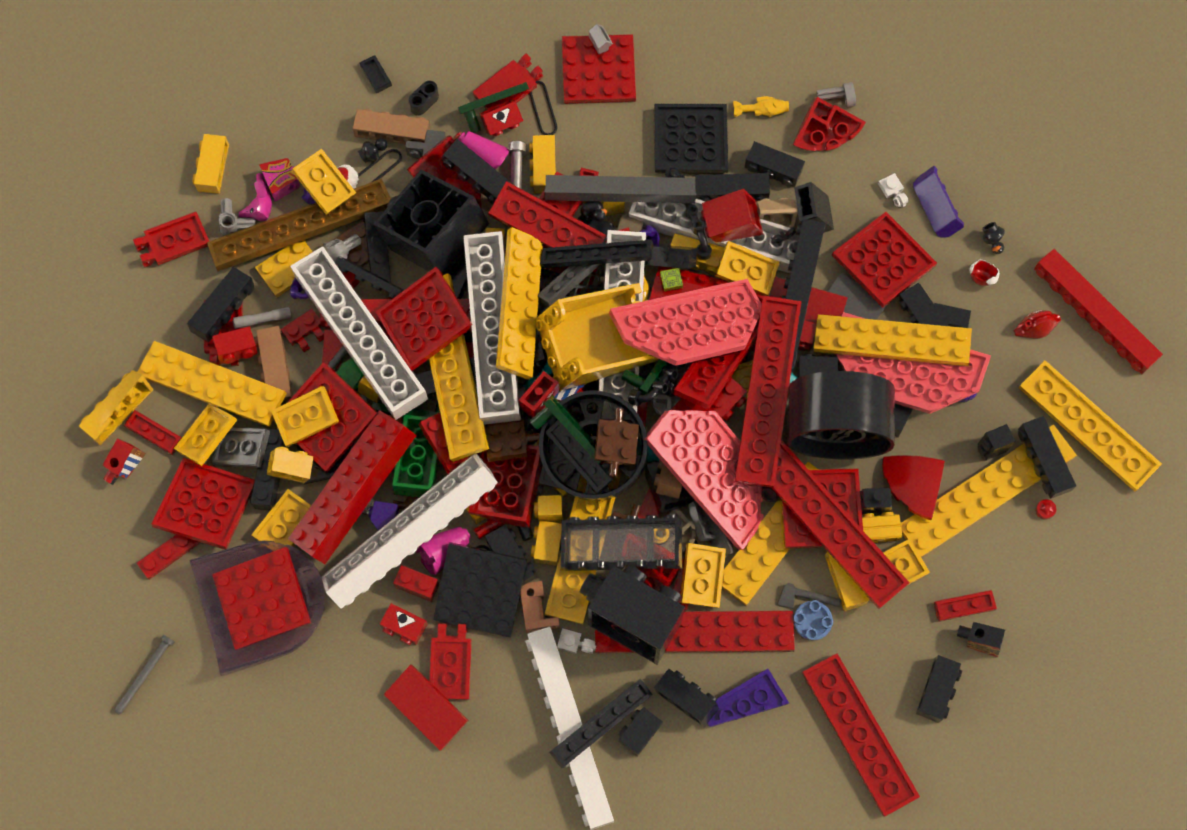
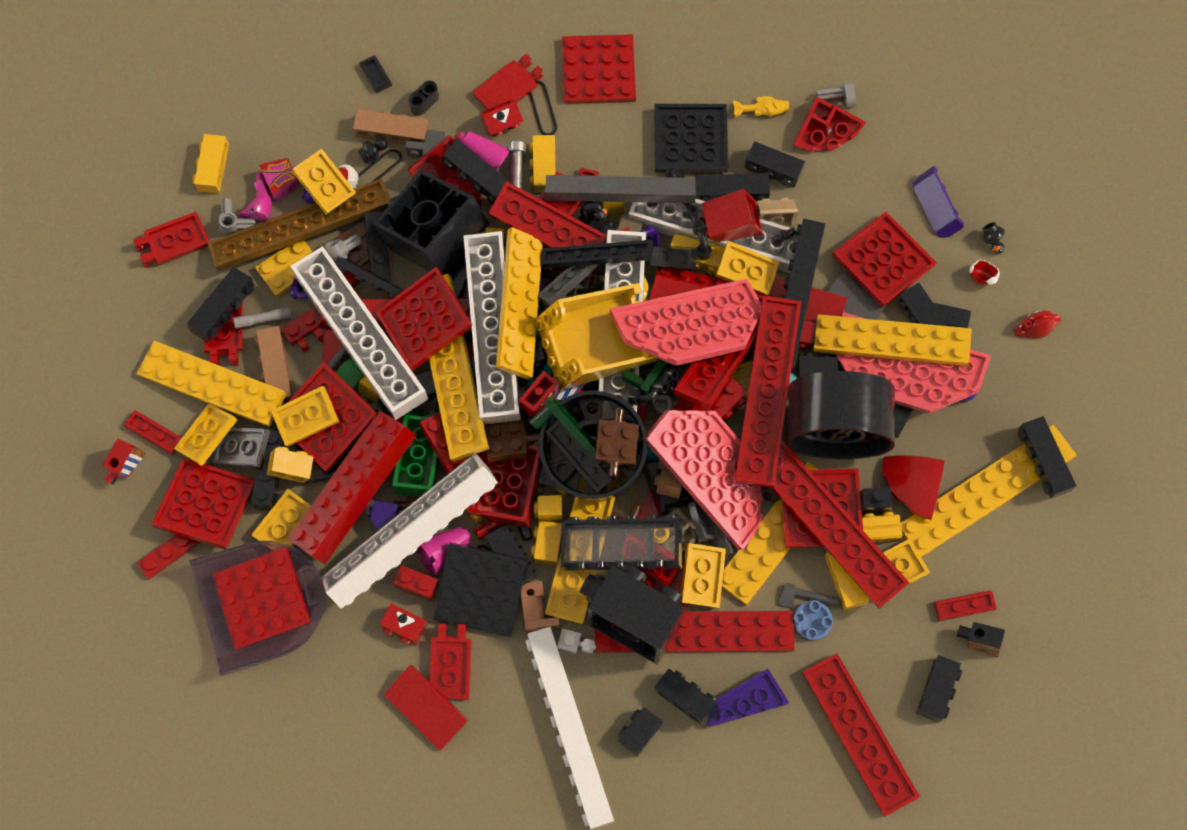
(116, 406): yellow wedge -> none
(144, 673): dark grey bar -> none
(235, 345): red brick -> none
(468, 109): dark green piece -> none
(600, 38): light grey piece -> none
(600, 723): black plate -> none
(671, 279): lime tile -> none
(813, 205): black brick -> none
(892, 187): white plate -> none
(996, 442): black brick -> none
(1045, 509): red tile -> none
(1090, 426): yellow plate -> none
(1097, 311): red brick -> none

